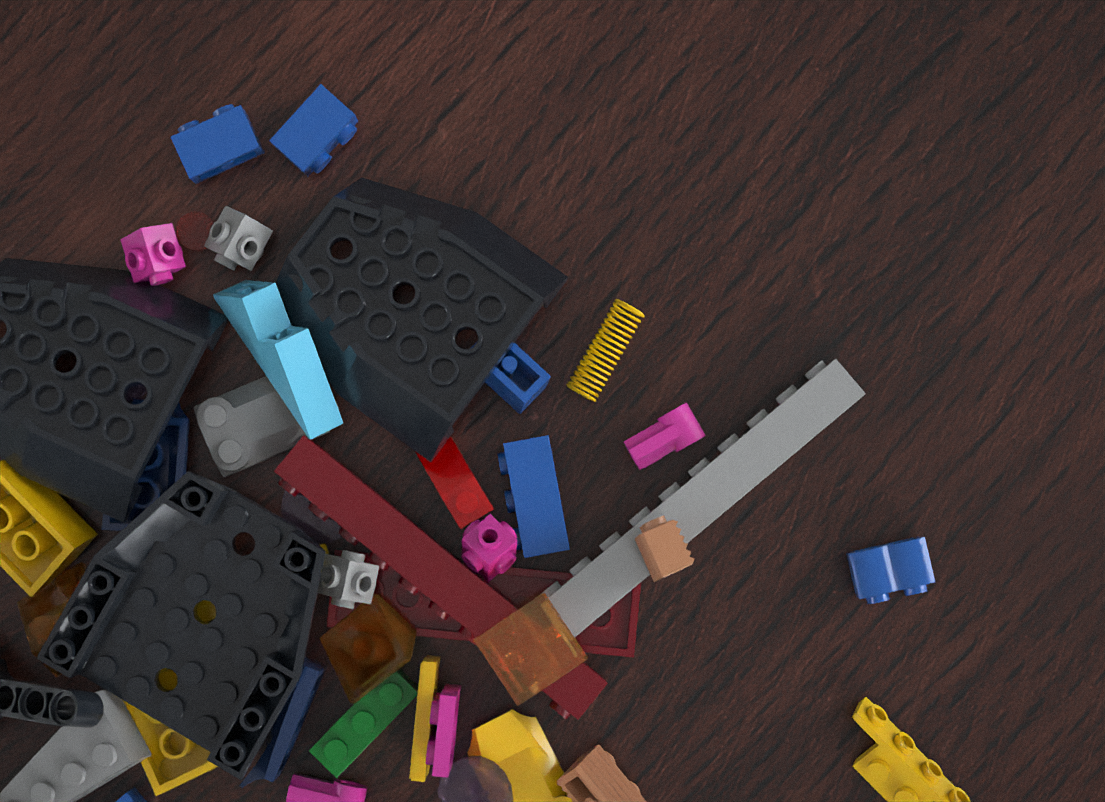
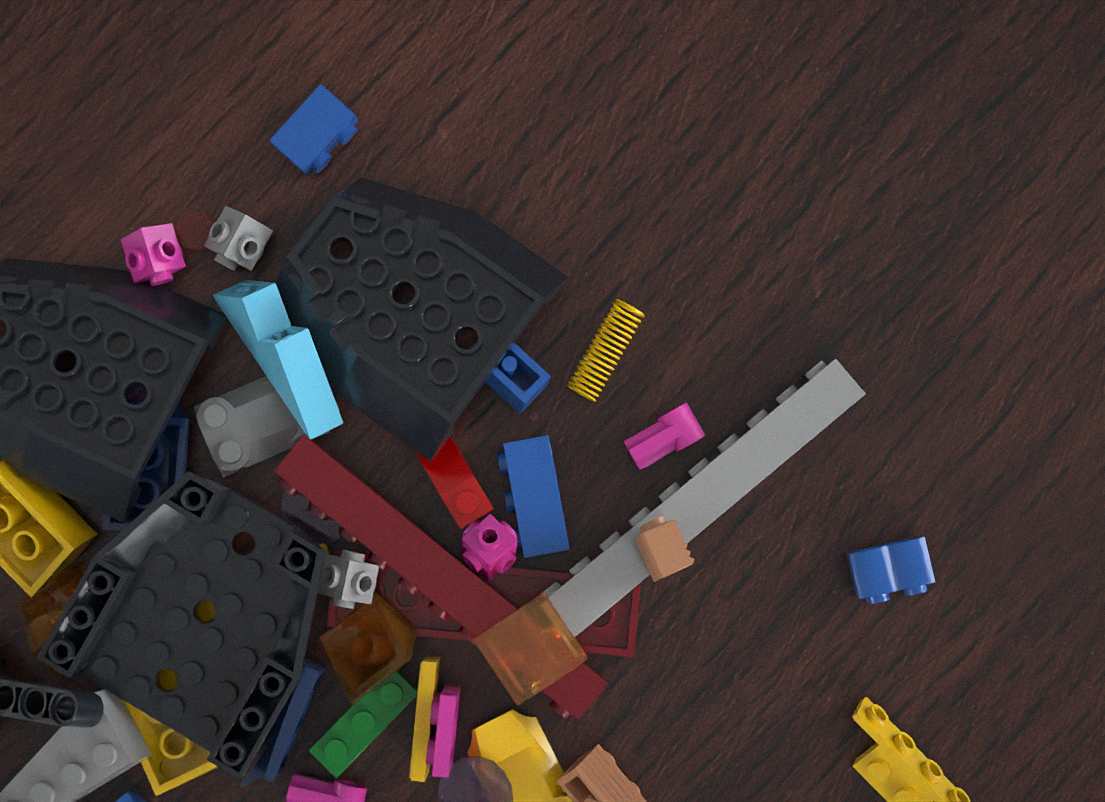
(216, 143): blue brick -> none

